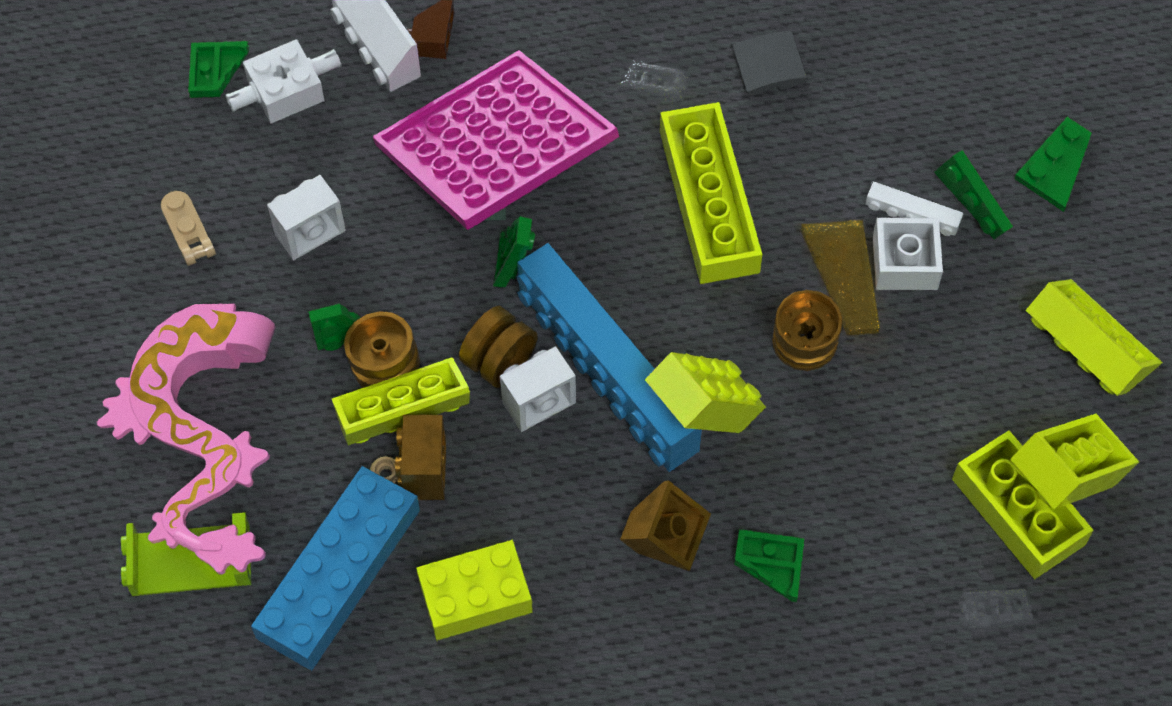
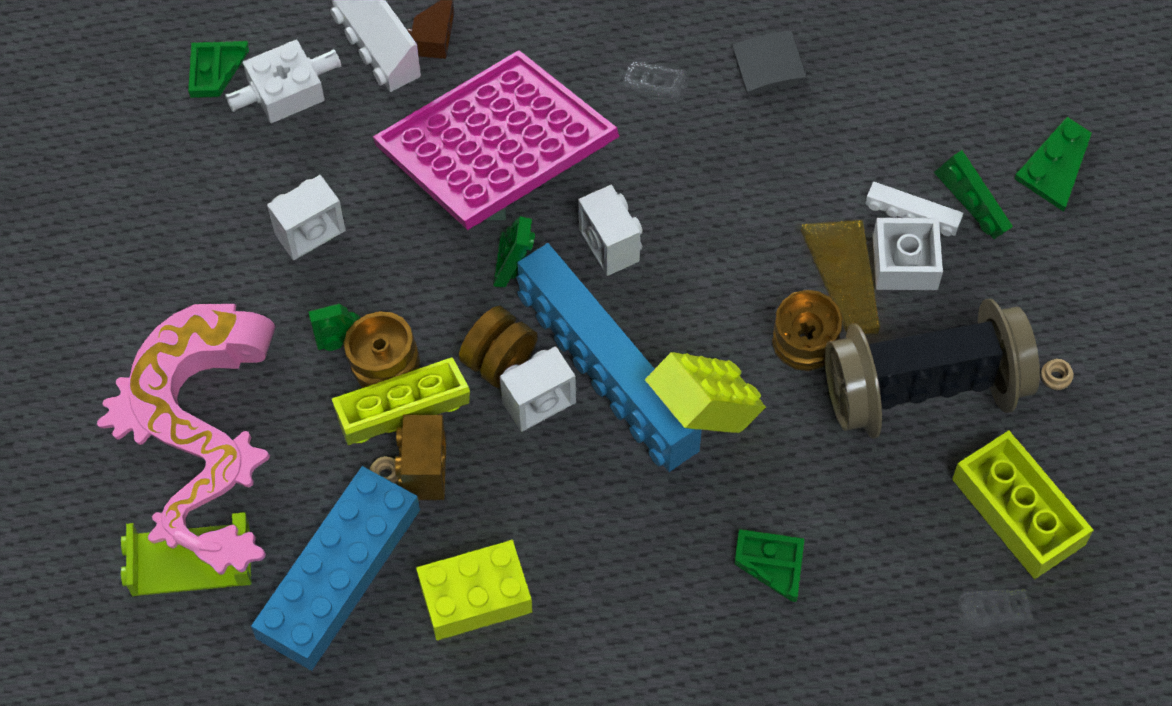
(186, 226): tan plate -> none
(610, 229): none -> white brick
(667, 526): pearl gold slope -> none
(710, 193): neon yellow brick -> none
(975, 357): none -> brick
(1060, 366): none -> tan plate
(1074, 461): neon yellow brick -> none
(1092, 336): neon yellow slope -> none

